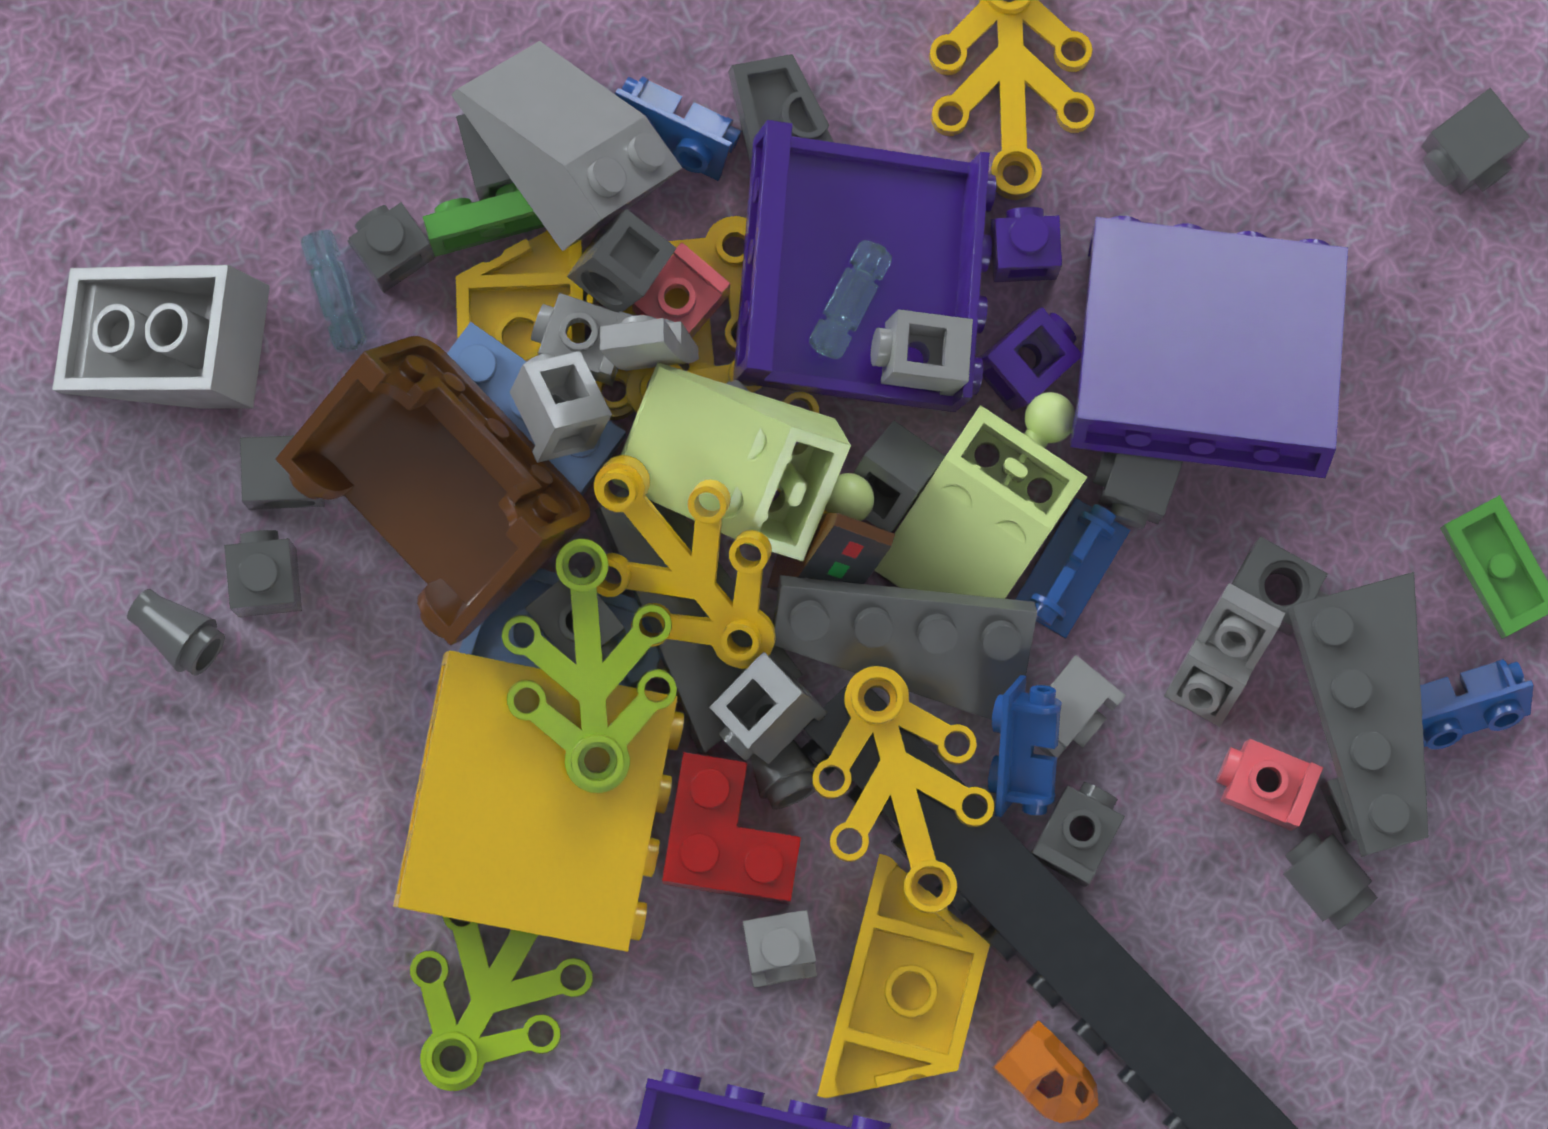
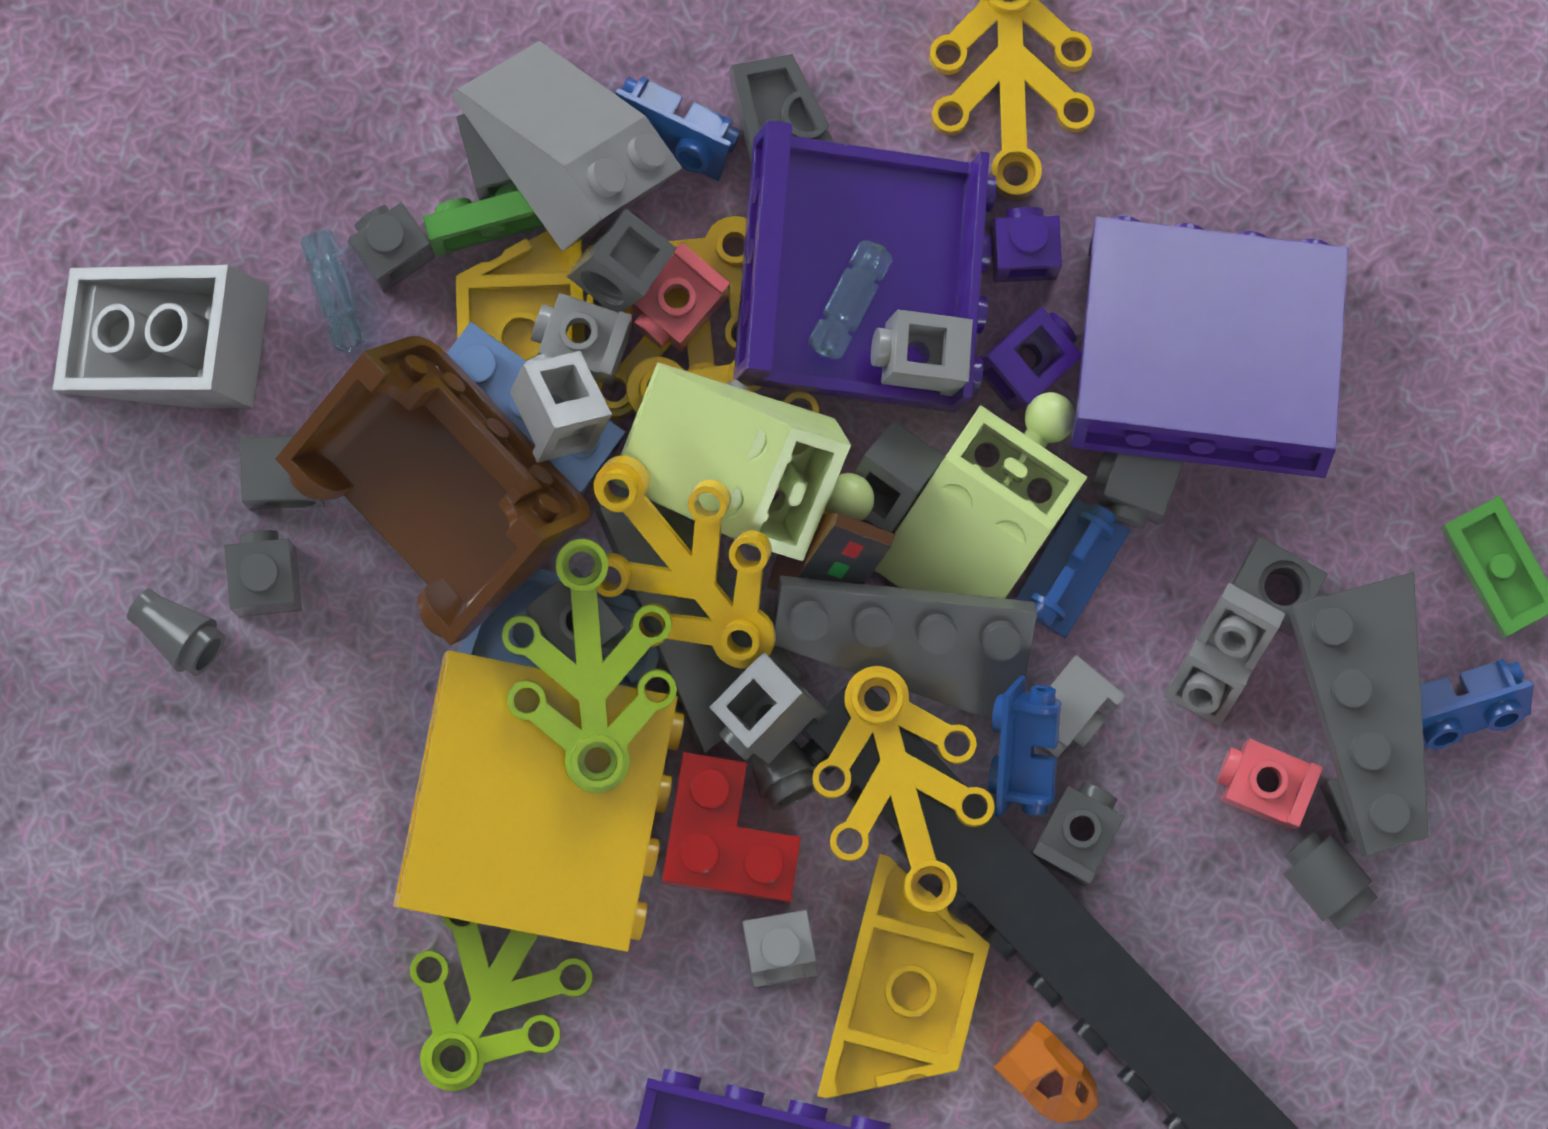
(646, 340): light grey slope -> none
(1474, 144): dark grey brick -> none

